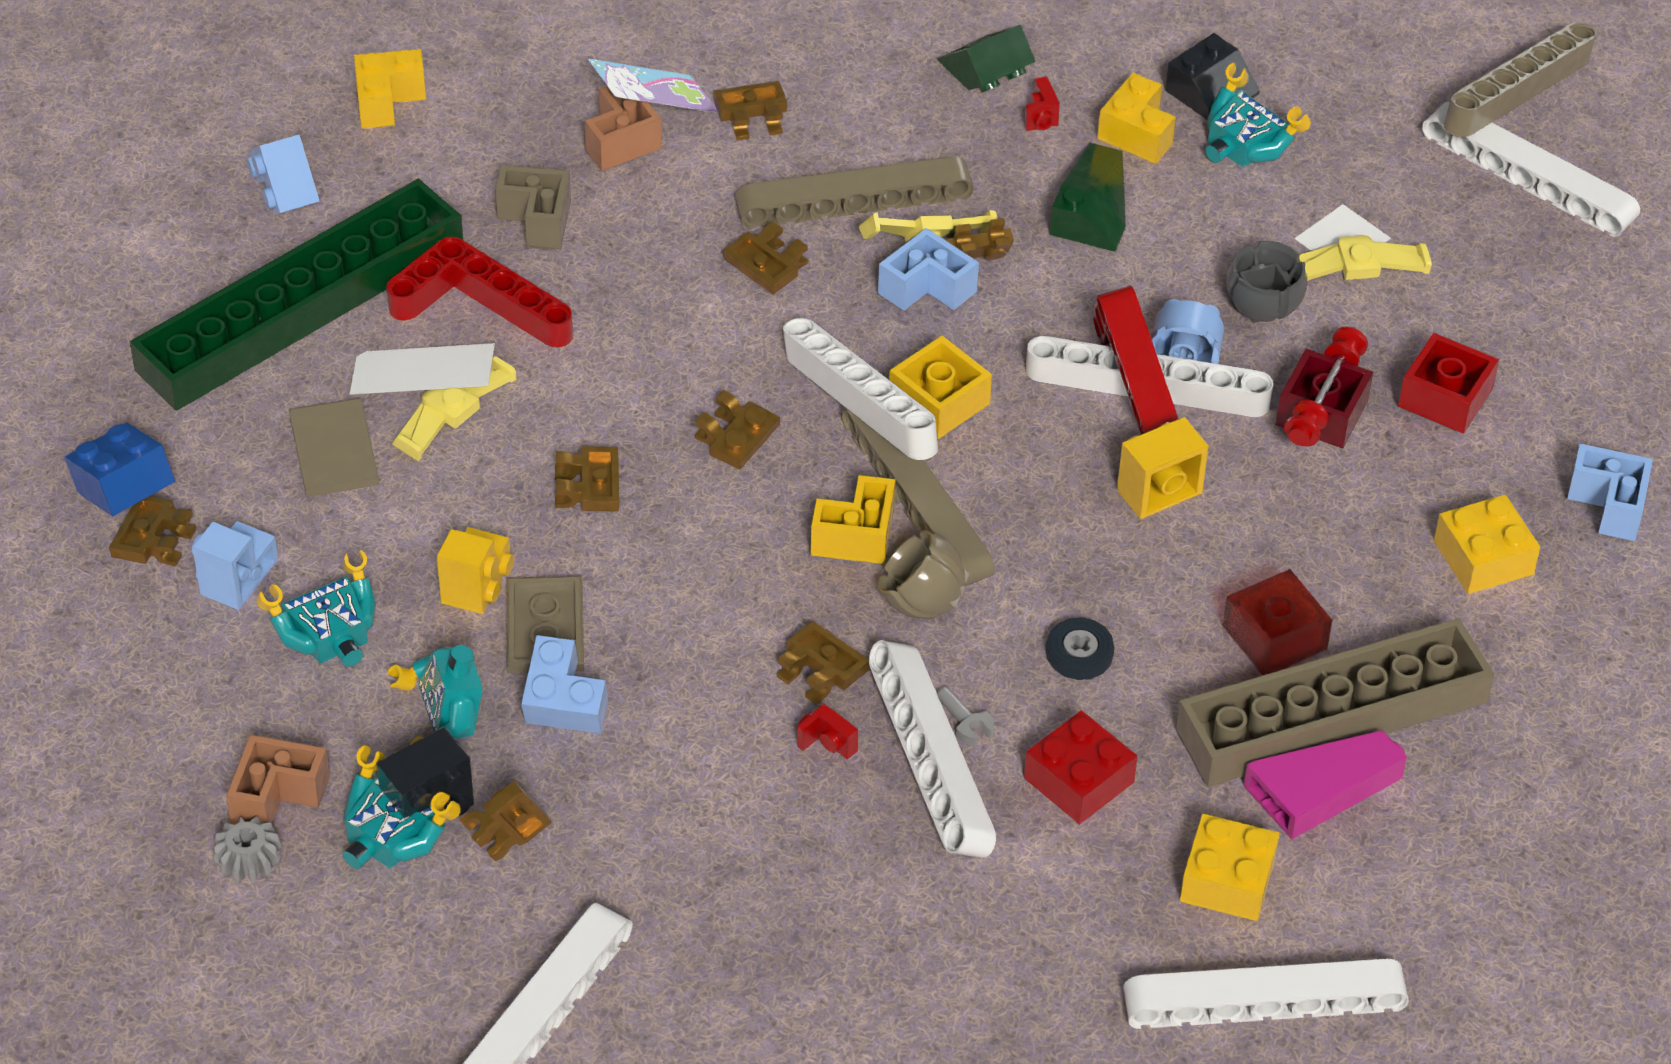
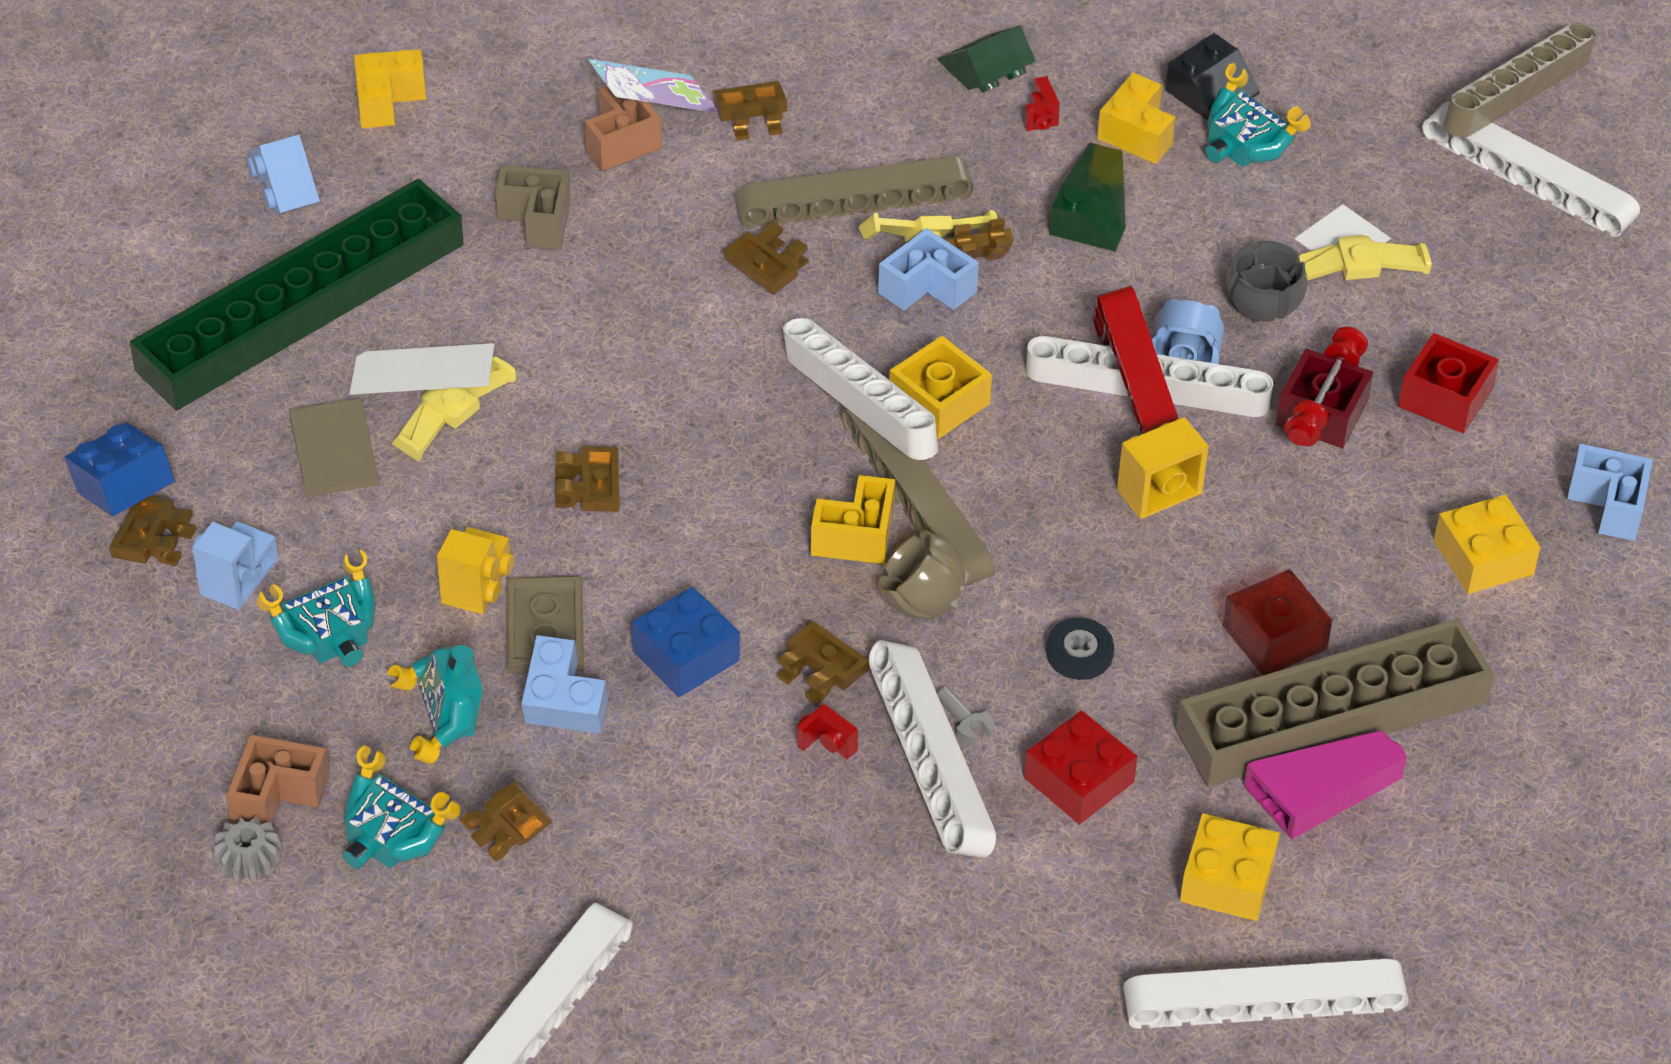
(425, 769): black brick -> none
(482, 278): red beam -> none
(685, 641): none -> blue brick
(743, 436): pearl gold plate -> none

